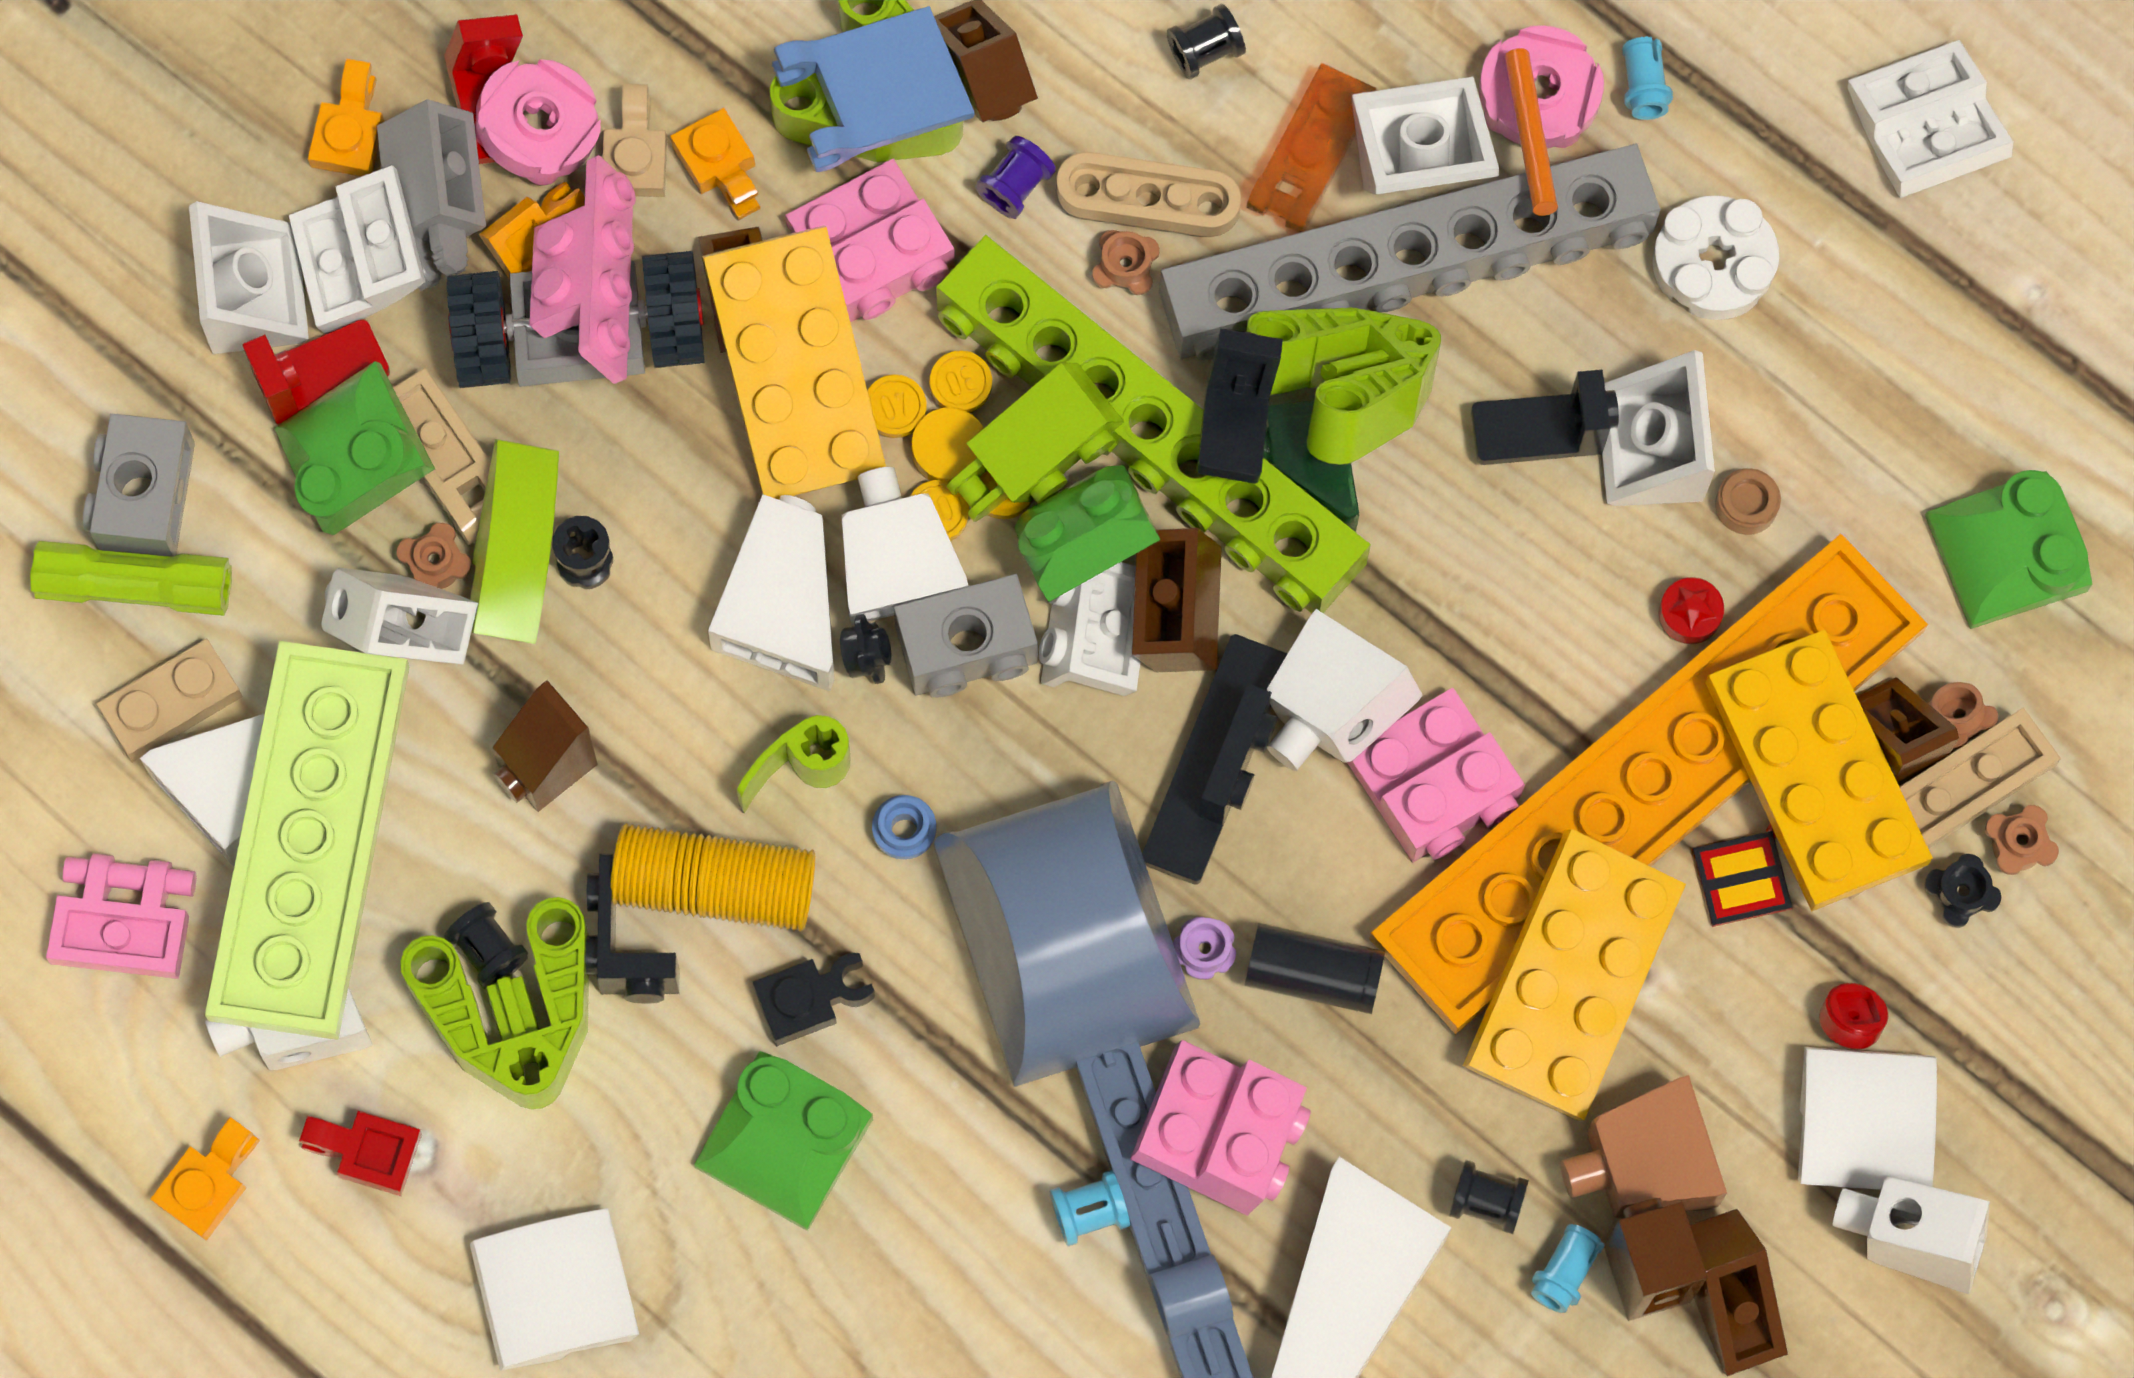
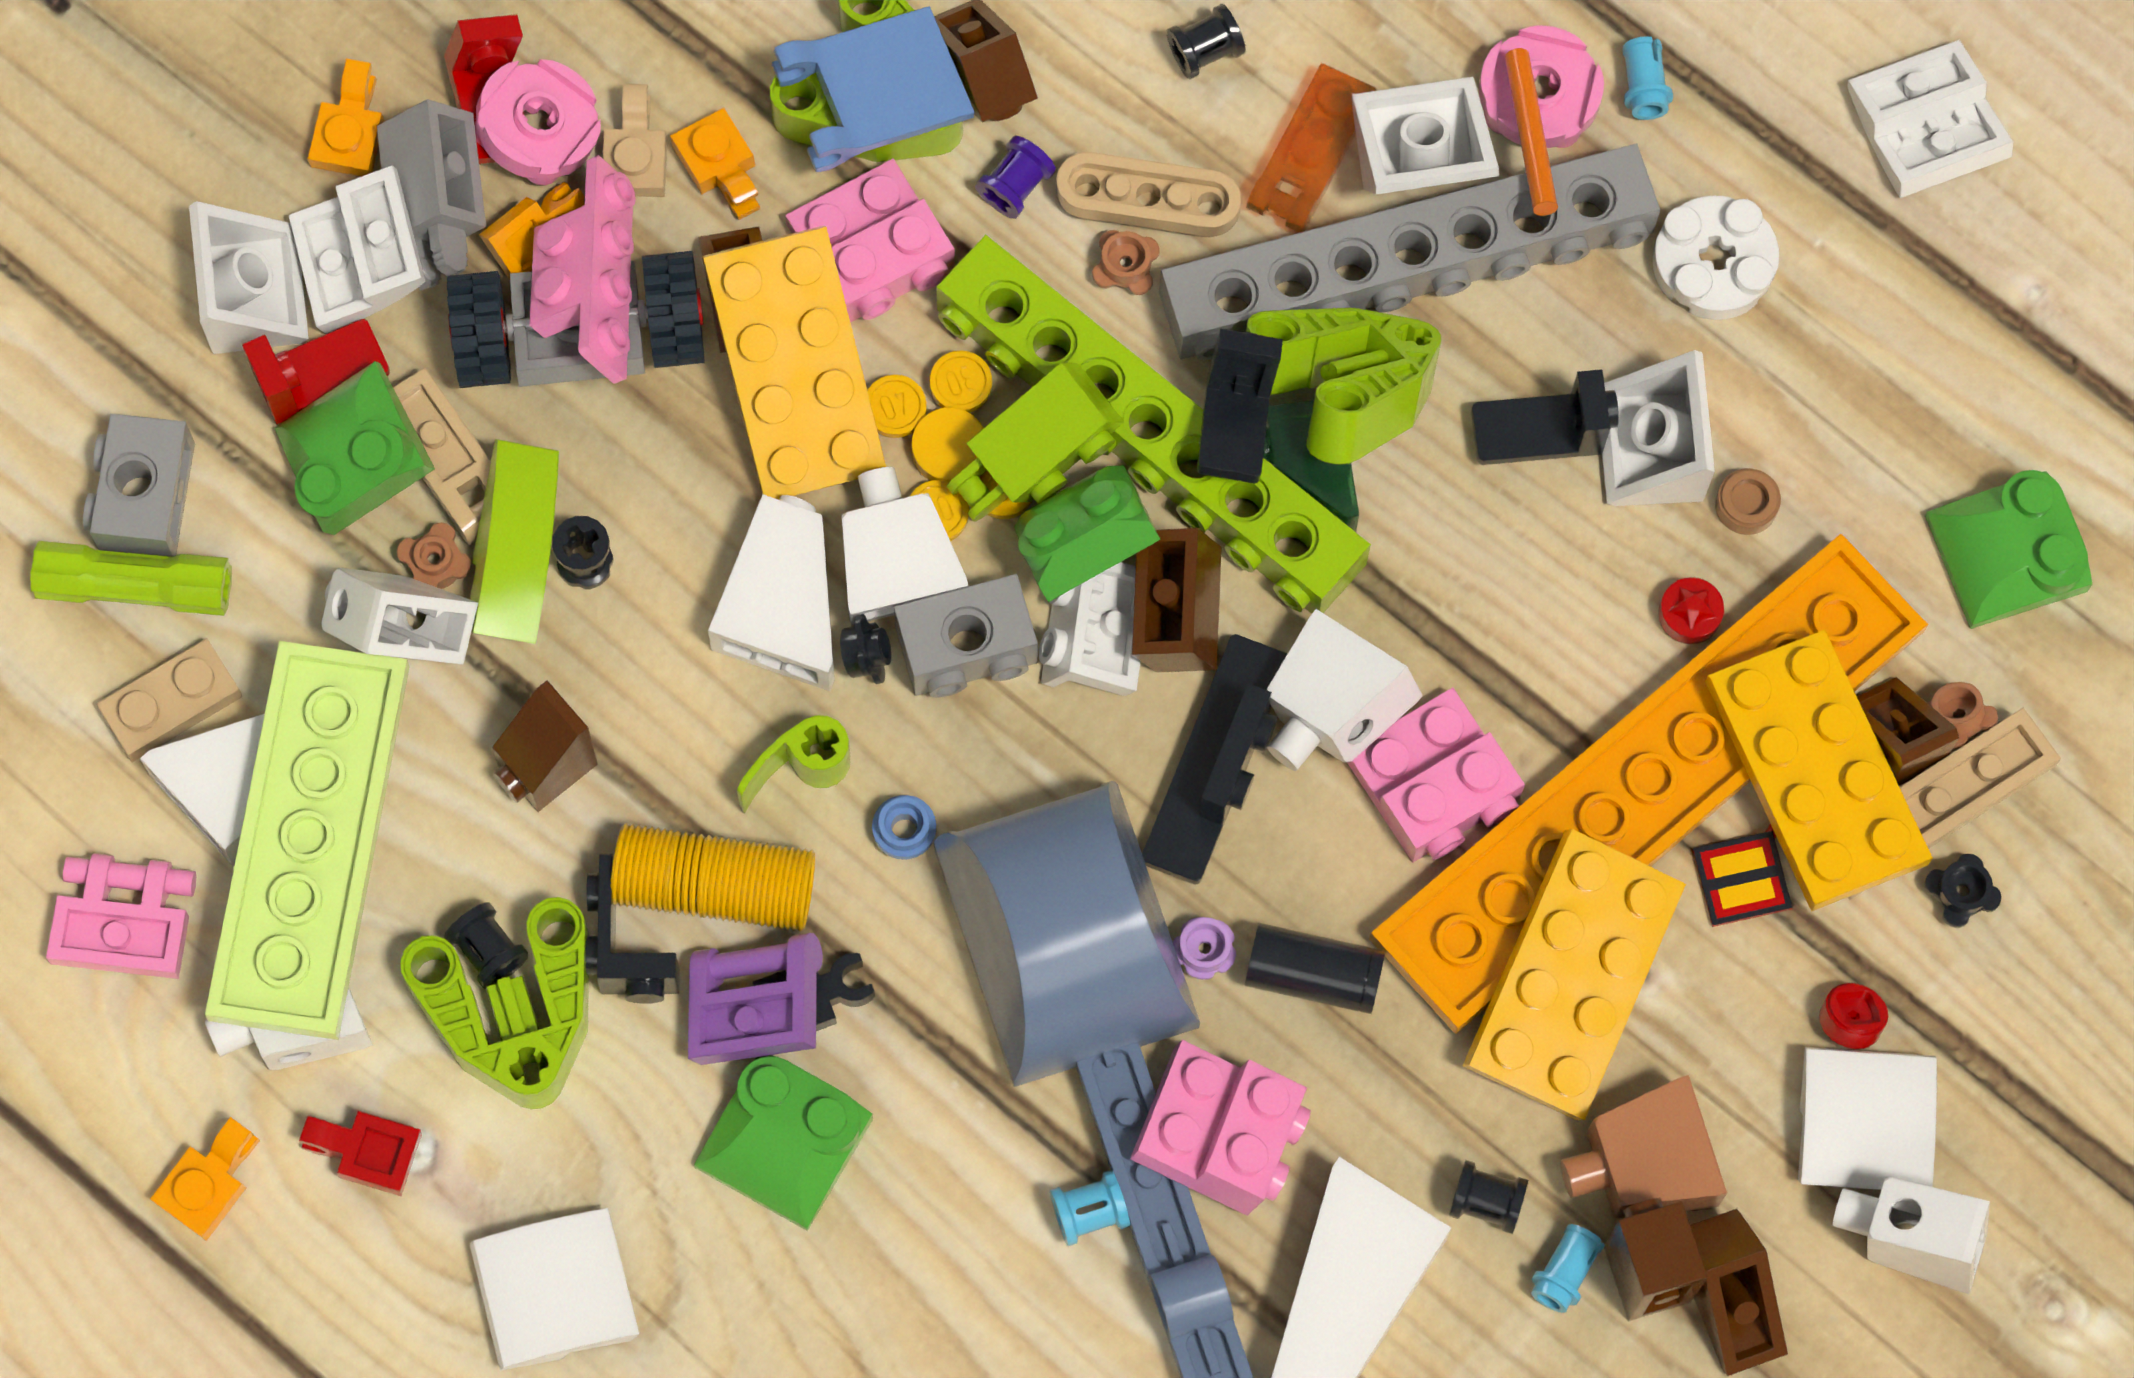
(753, 1018): none -> medium lavender plate
(2016, 857): nougat plate -> none

